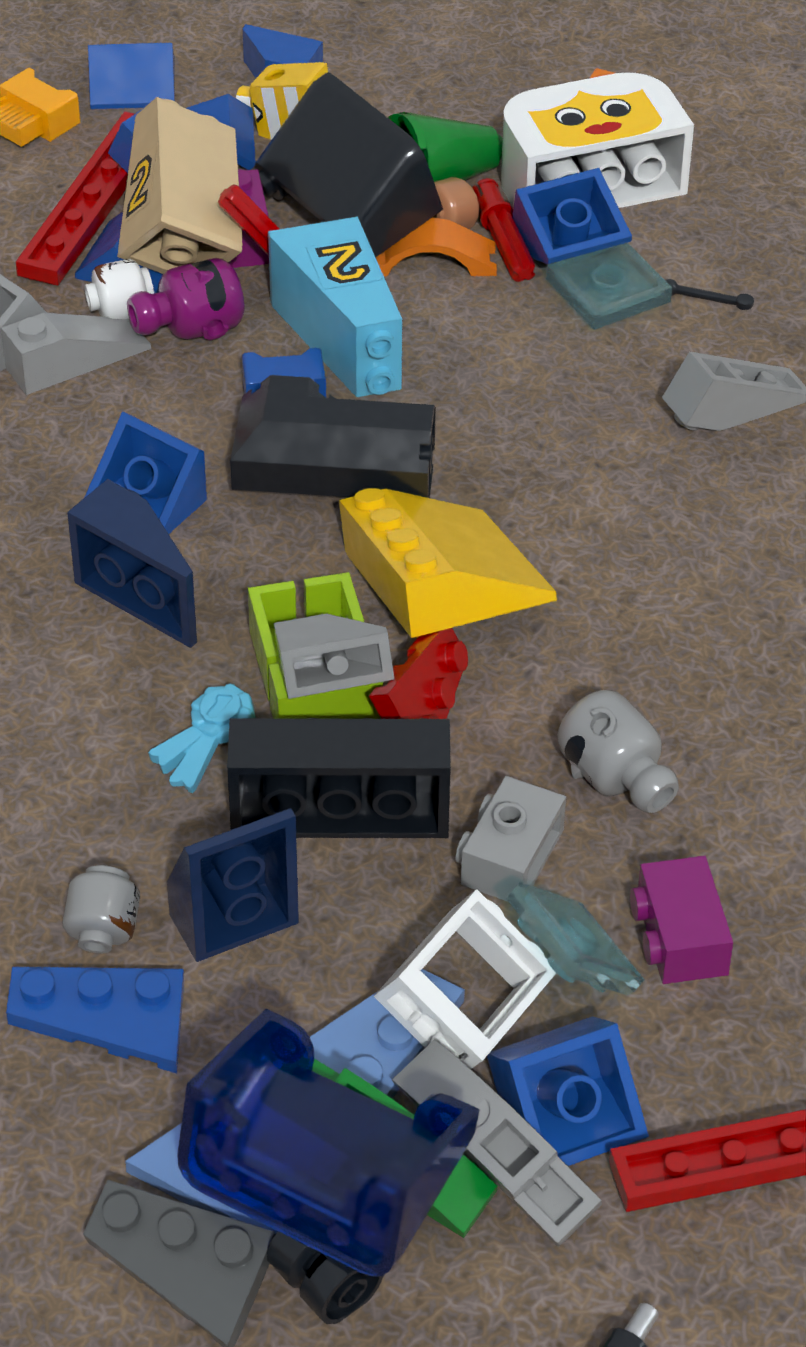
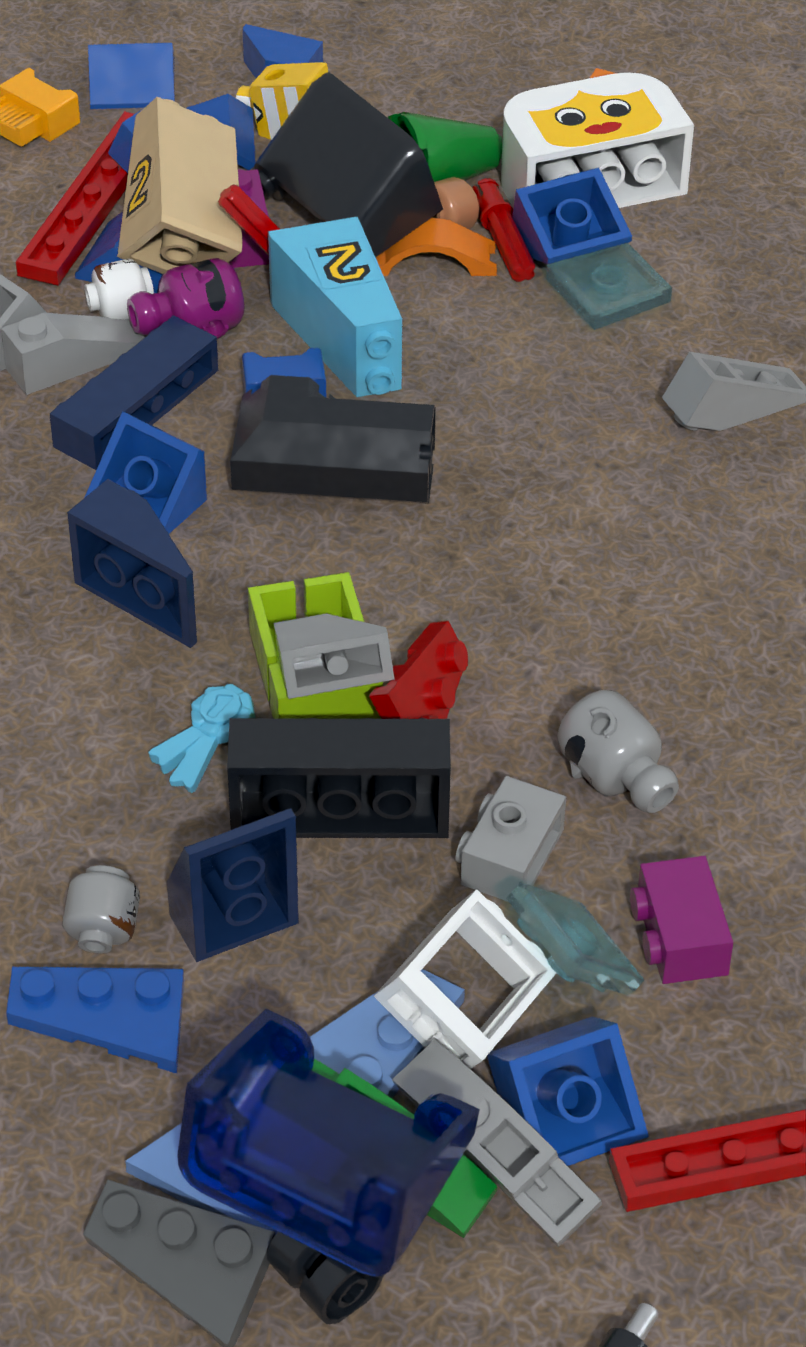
(140, 382): none -> dark blue brick
(437, 560): yellow slope -> none
(742, 301): black hinge -> none

